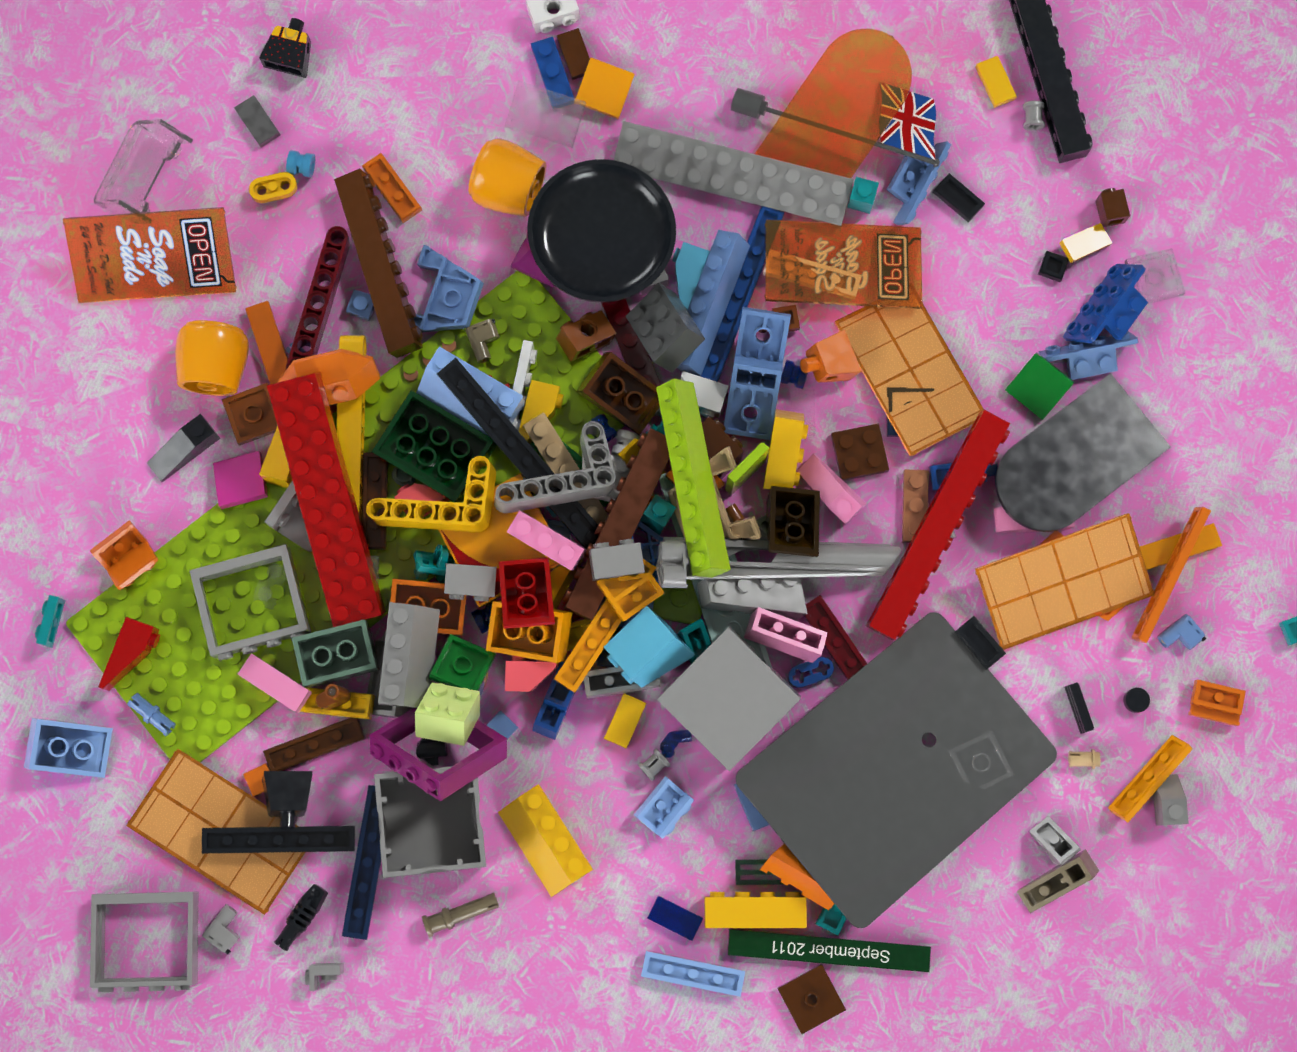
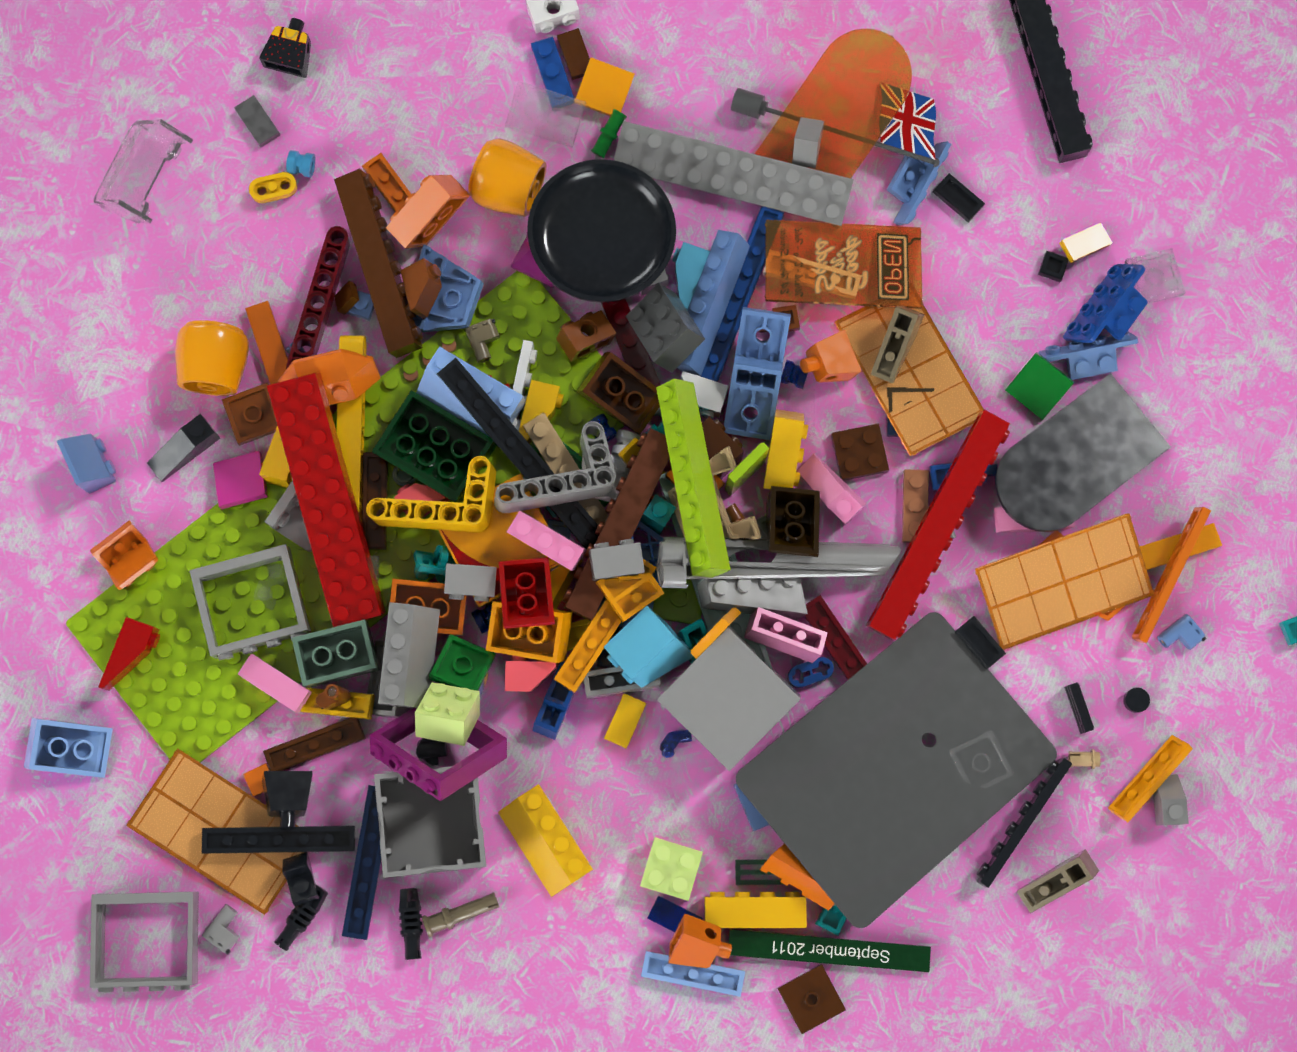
(52, 612): teal plate -> none
(87, 462): none -> medium blue slope
(150, 254): clear orange piece -> none
(151, 714): medium blue pin -> none
(300, 879): none -> black slope
(327, 971): light grey bracket -> none
(346, 297): none -> reddish brown tile
(411, 925): none -> black hinge
(421, 286): none -> dark orange slope
(427, 210): none -> orange brick
(502, 725): medium blue tile -> none
(608, 133): none -> green pin
(654, 764): light grey bush -> none
(664, 807): light blue bracket -> none
(671, 869): none -> yellowish green brick
(697, 943): none -> orange torso
(715, 632): none -> light orange tile
(807, 142): none -> light grey slope
(863, 195): teal brick -> none
(897, 343): none -> dark tan slope
(995, 81): yellow tile -> none
(1017, 830): none -> black plate
(1033, 115): light grey bush -> none
(1054, 841): light grey slope -> none
(1112, 207): reddish brown brick -> none
(1216, 702): orange plate -> none

